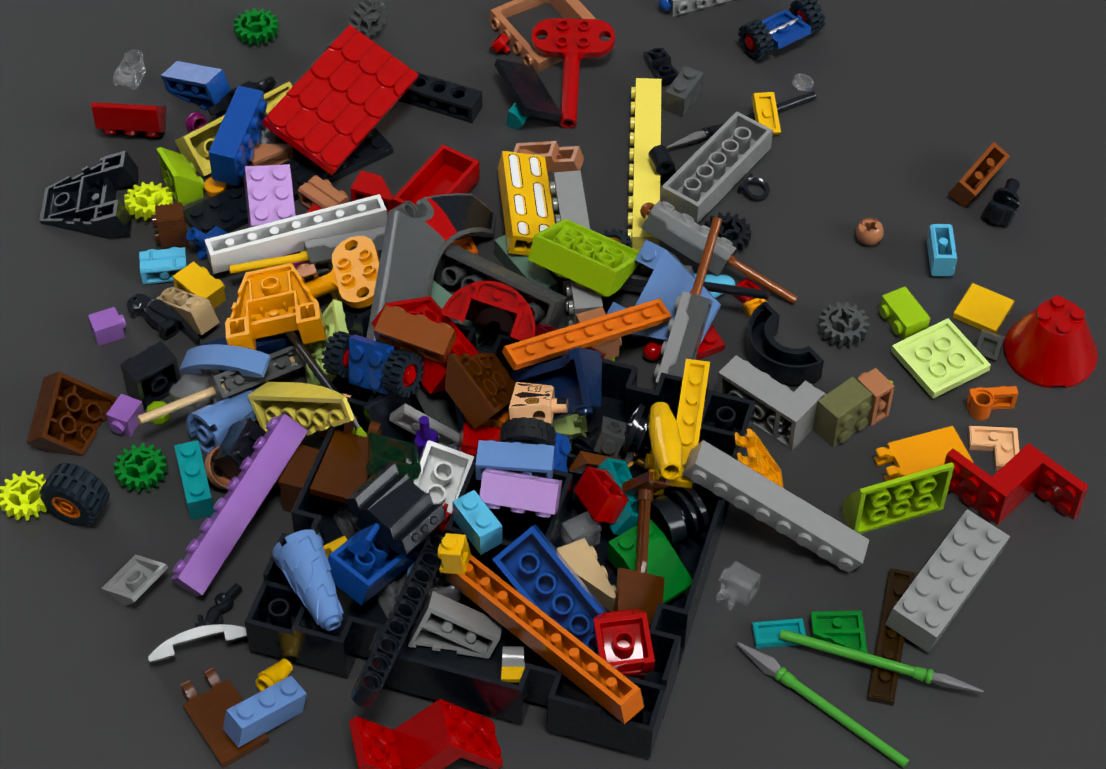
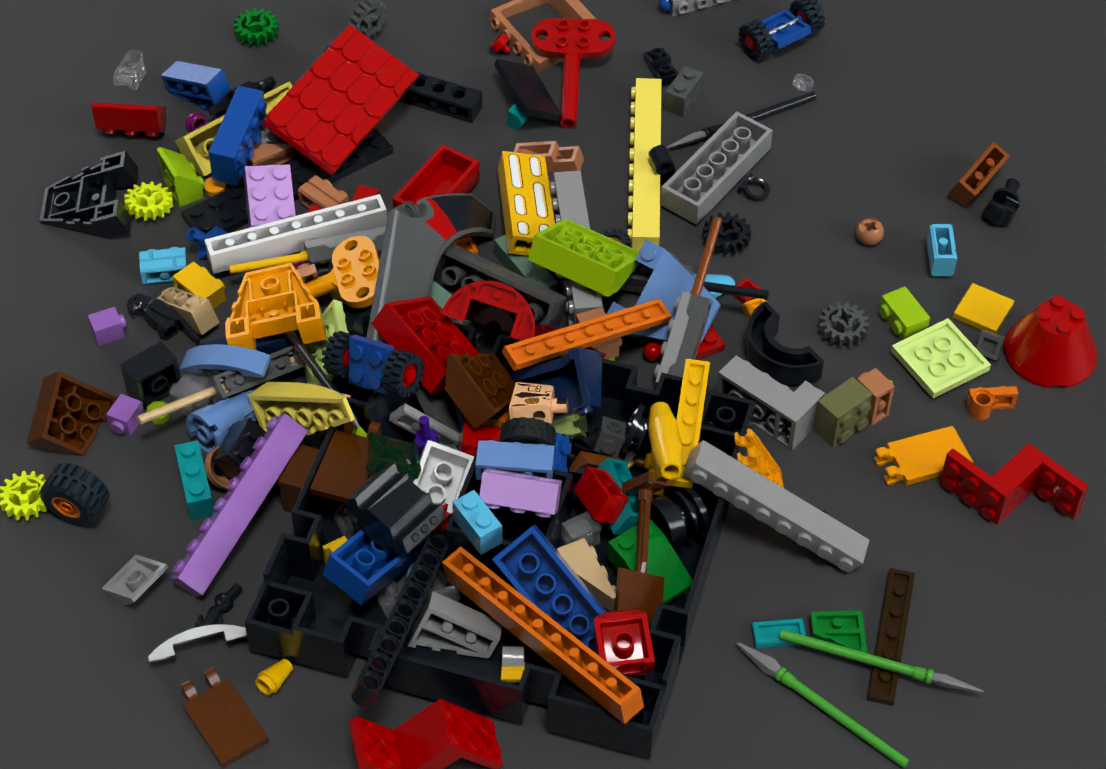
(140, 467): green gear -> none
(170, 225): reddish brown brick -> none
(264, 711): medium blue brick -> none
(310, 577): medium blue cone -> none
(363, 540): blue slope -> none
(369, 185): red slope -> none
(415, 334): dark orange brick -> none
(454, 554): yellow brick -> none
(690, 239): piece -> none
(738, 585): clear brick -> none
(766, 111): yellow plate -> none
(898, 499): lime slope -> none
(947, 580): light grey brick -> none
(998, 439): light nougat tile -> none

